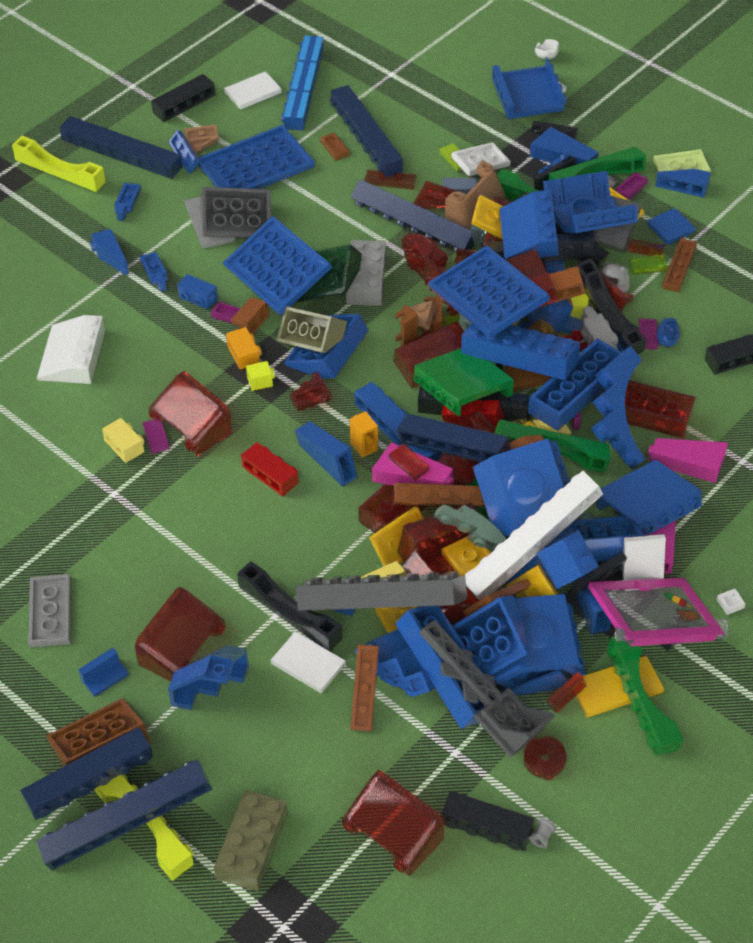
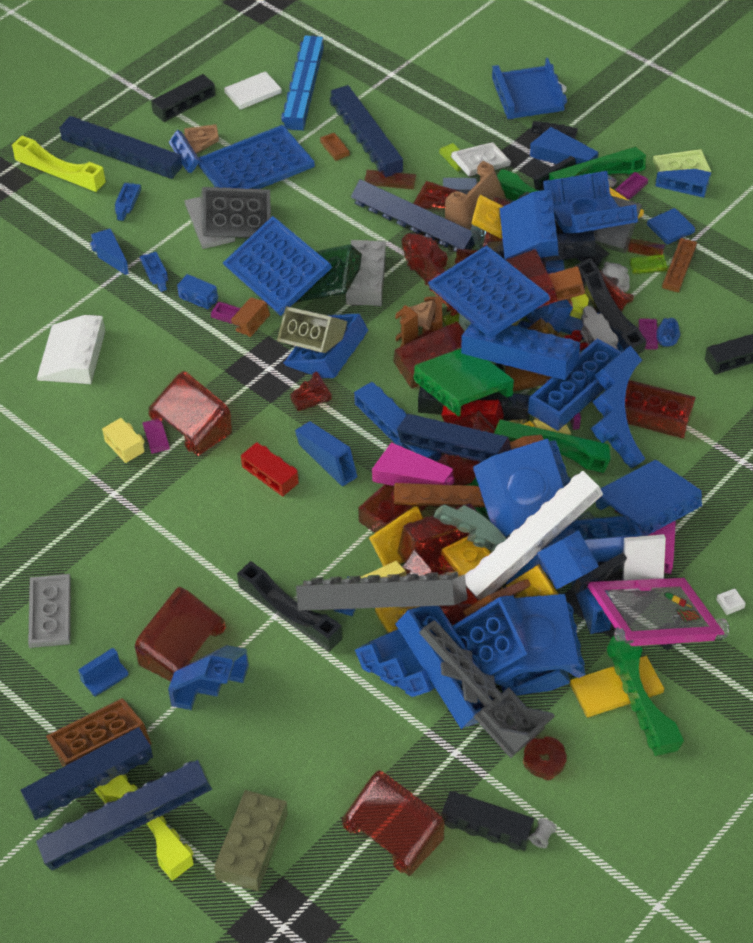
(243, 347): light orange brick -> none
(260, 375): neon yellow brick -> none
(308, 662): white tile -> none
(363, 434): light orange brick -> none
(364, 687): dark orange tile -> none
(409, 462): clear red tile -> none
(548, 49): white hair -> none
(558, 160): blue piece -> none
(567, 692): clear red tile -> none
(690, 457): dark pink slope -> none

